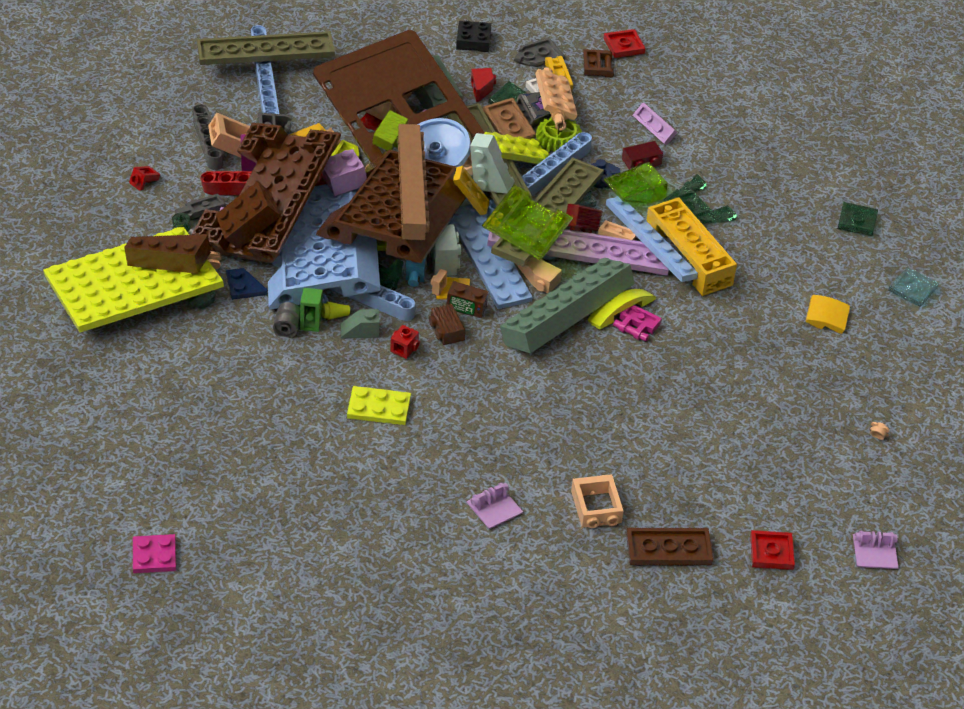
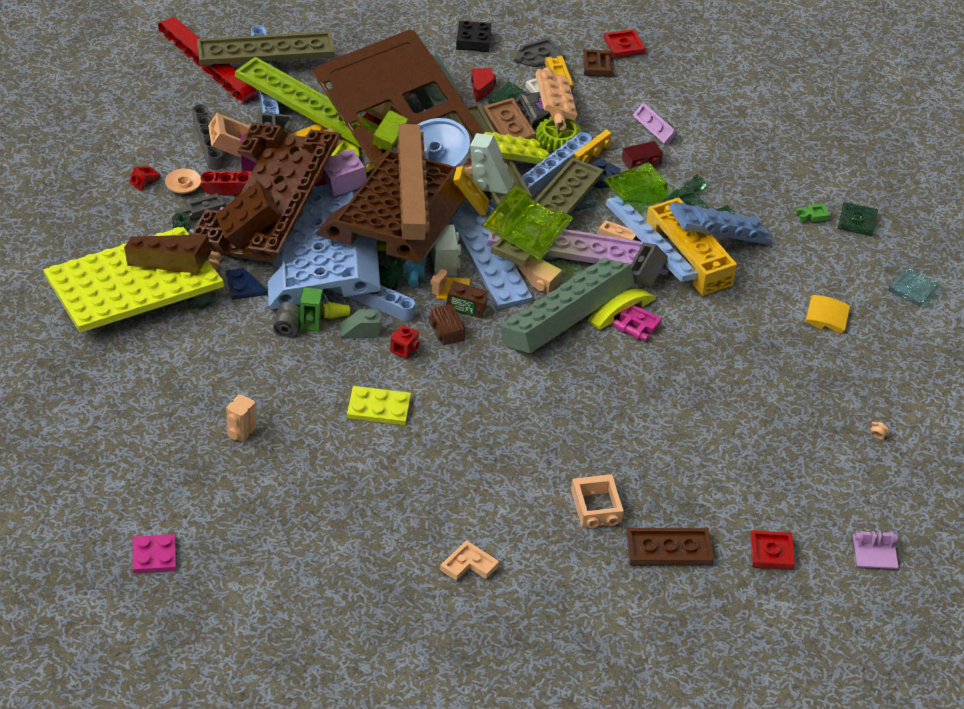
(183, 181): none -> light nougat dish
(222, 73): none -> red beam
(241, 418): none -> light nougat brick
(298, 97): none -> lime plate
(469, 557): none -> light nougat plate
(494, 506): lavender hinge -> none
(584, 218): dark red brick -> none
(594, 147): none -> yellow plate
(648, 264): none -> dark grey brick
(720, 223): none -> medium blue plate
(814, 212): none -> bright green plate

